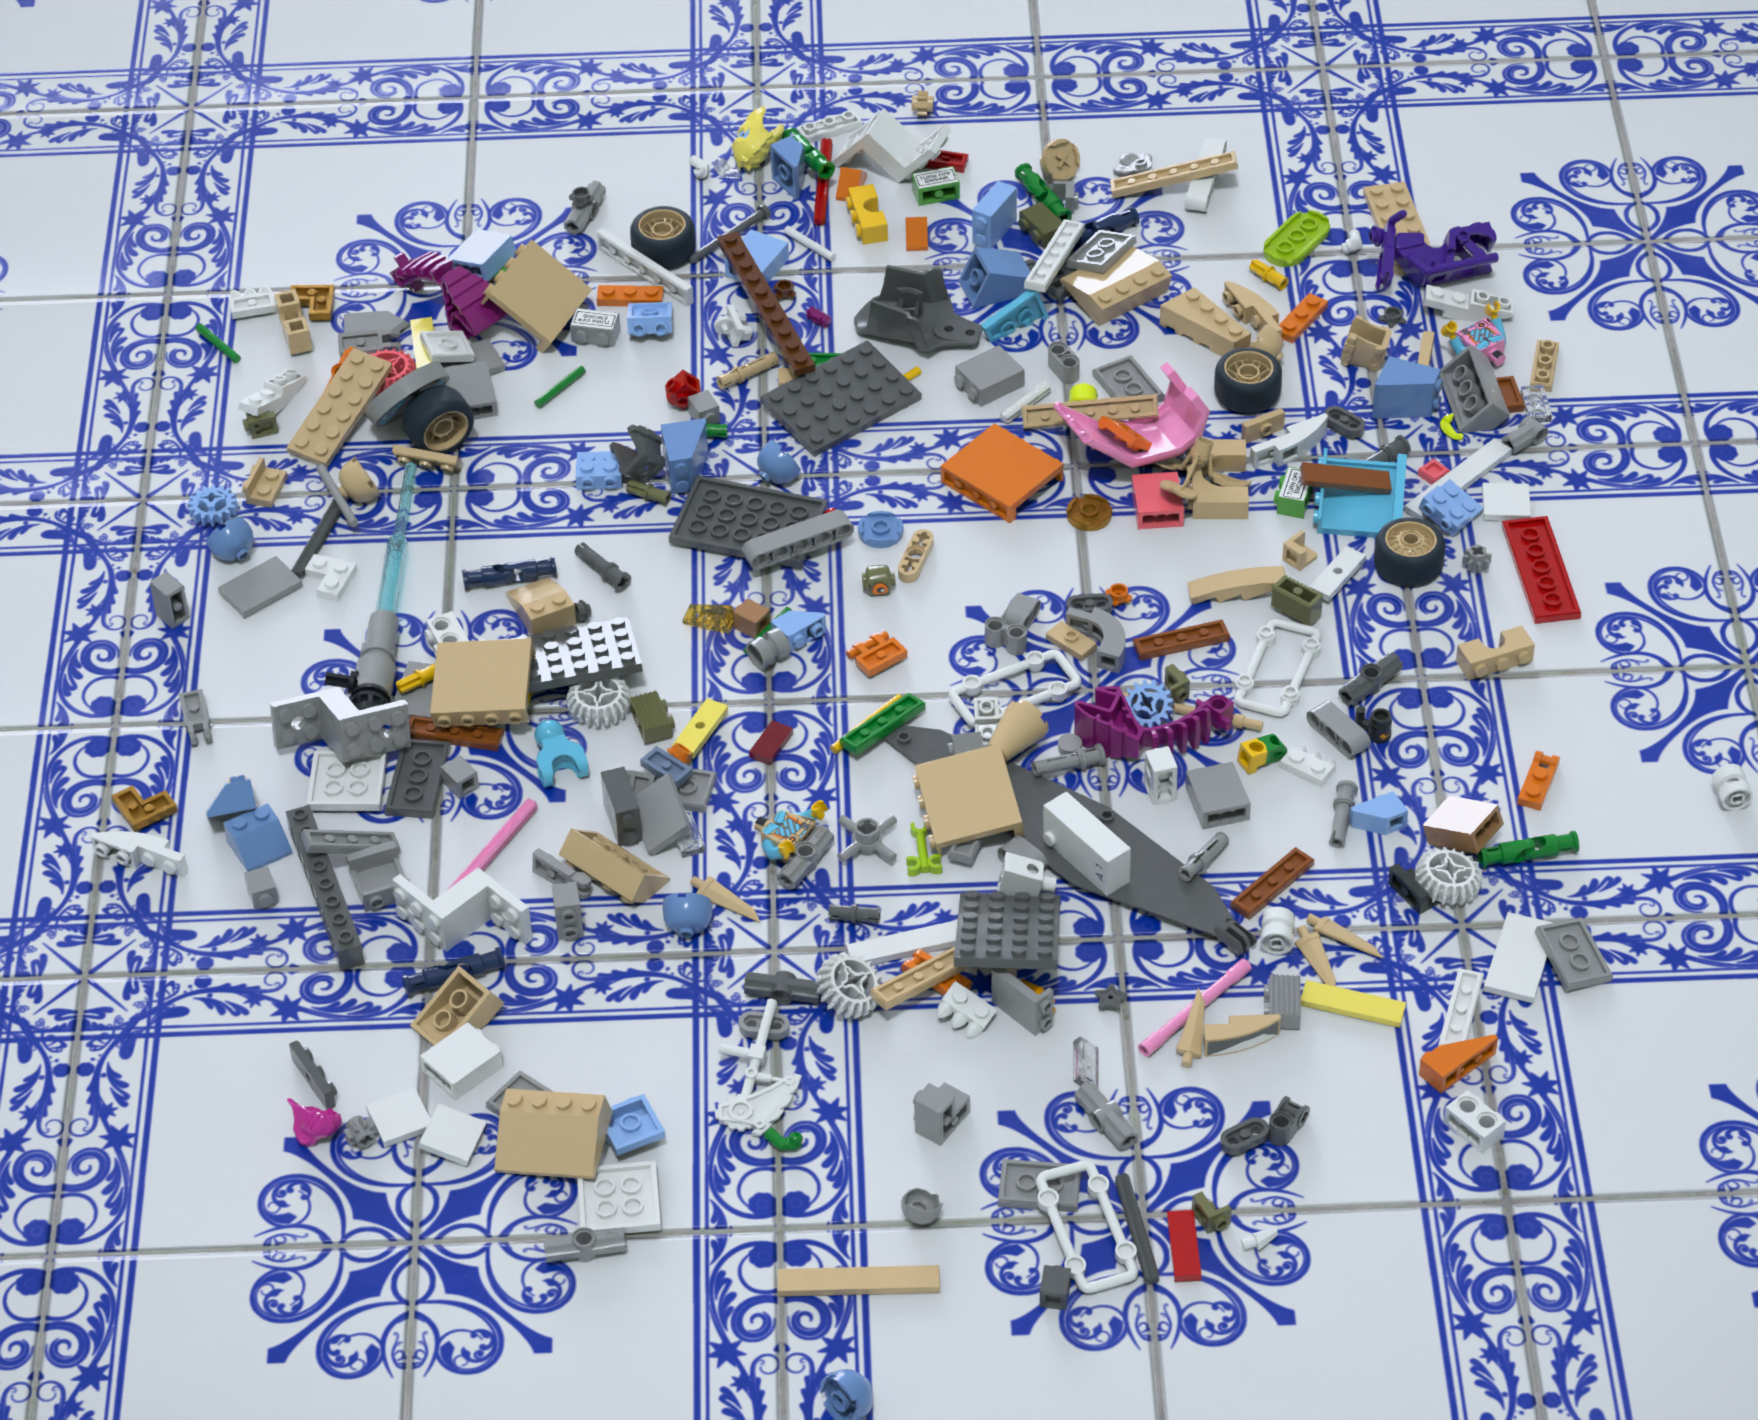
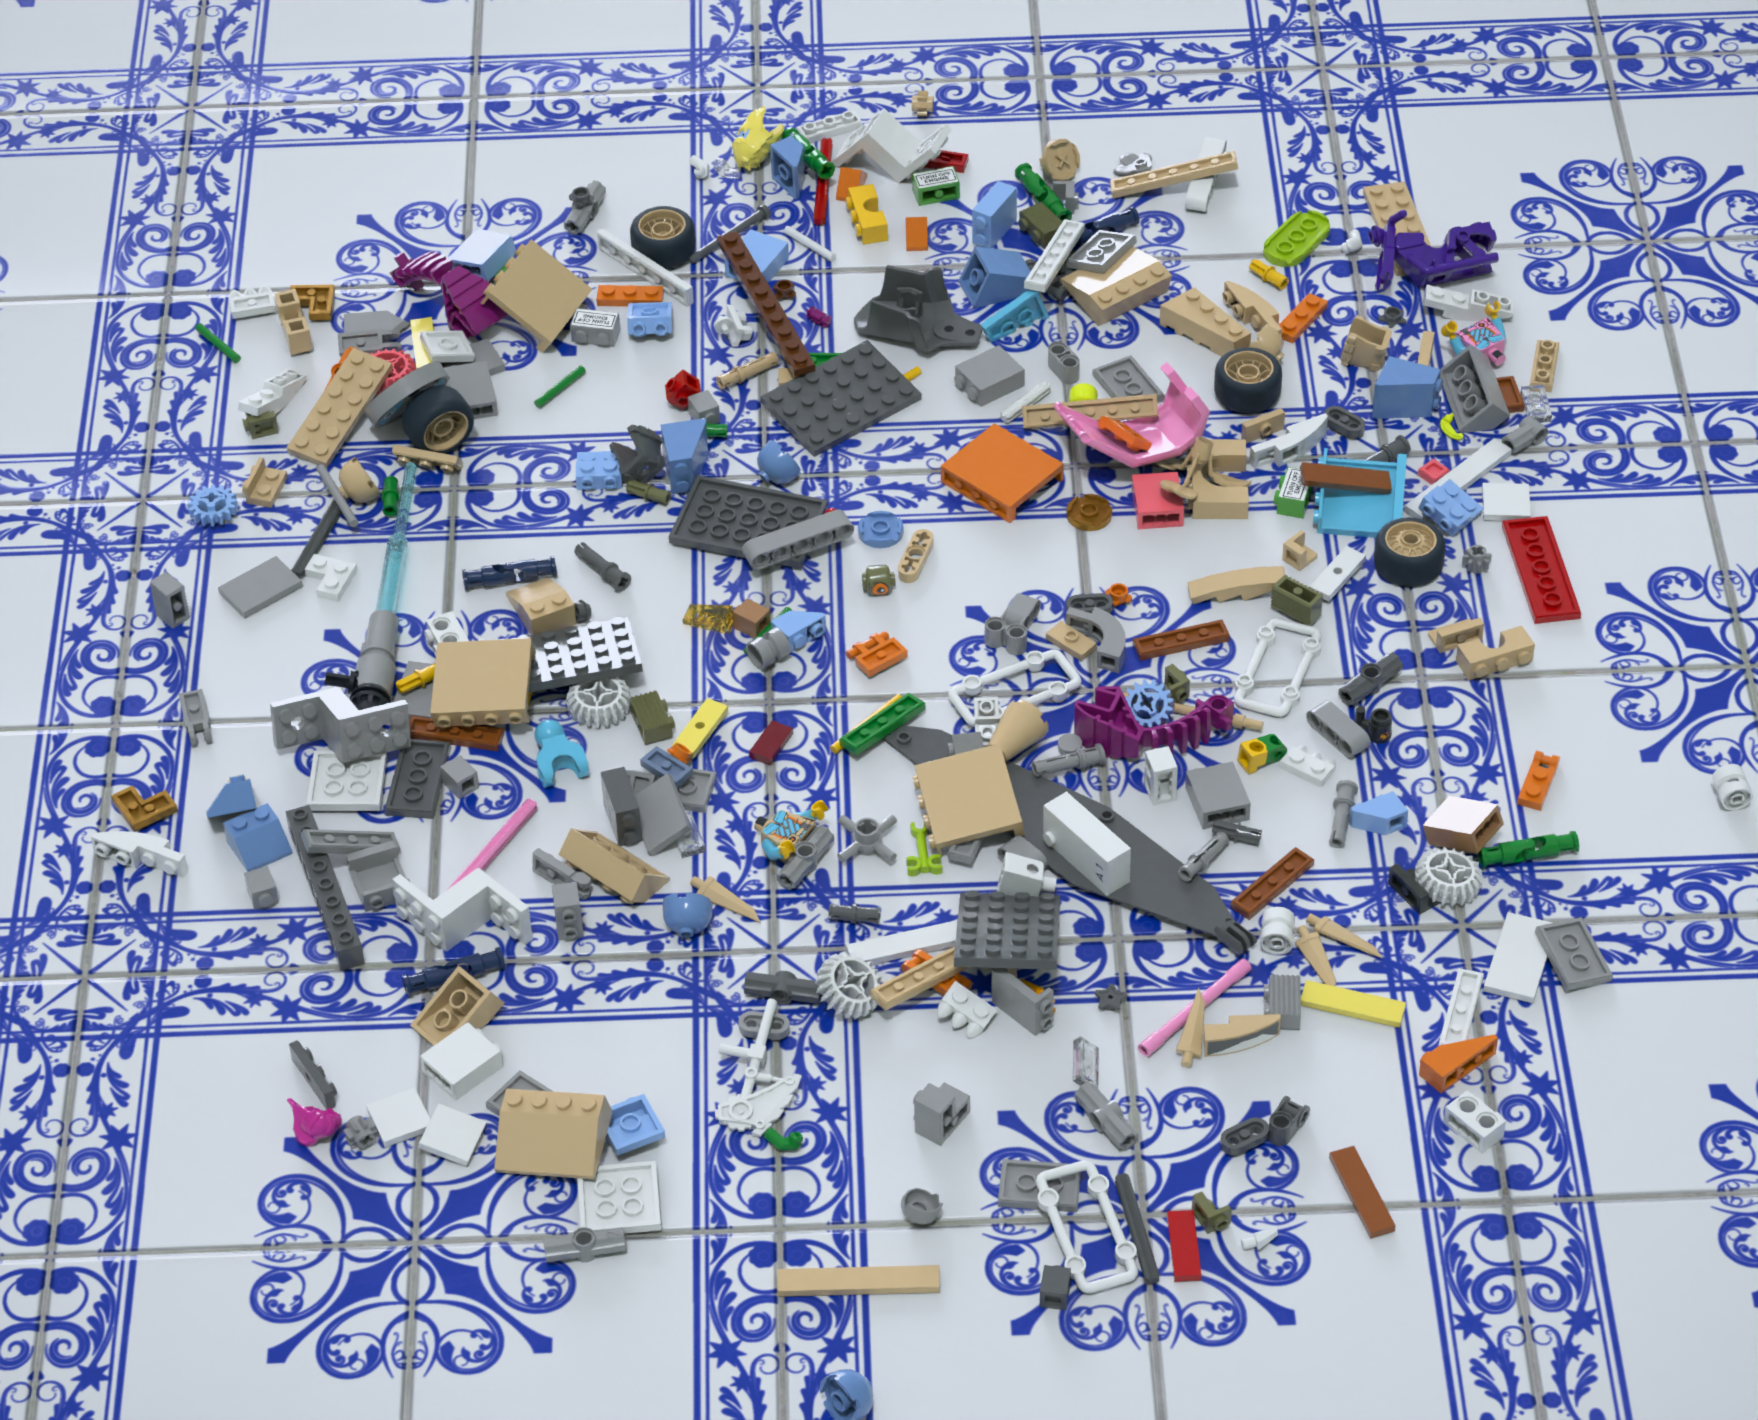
(232, 541): medium blue cylinder -> none
(390, 496): none -> green pin
(1237, 832): none -> dark grey axle
(1362, 1191): none -> dark orange tile
(1451, 635): none -> tan panel

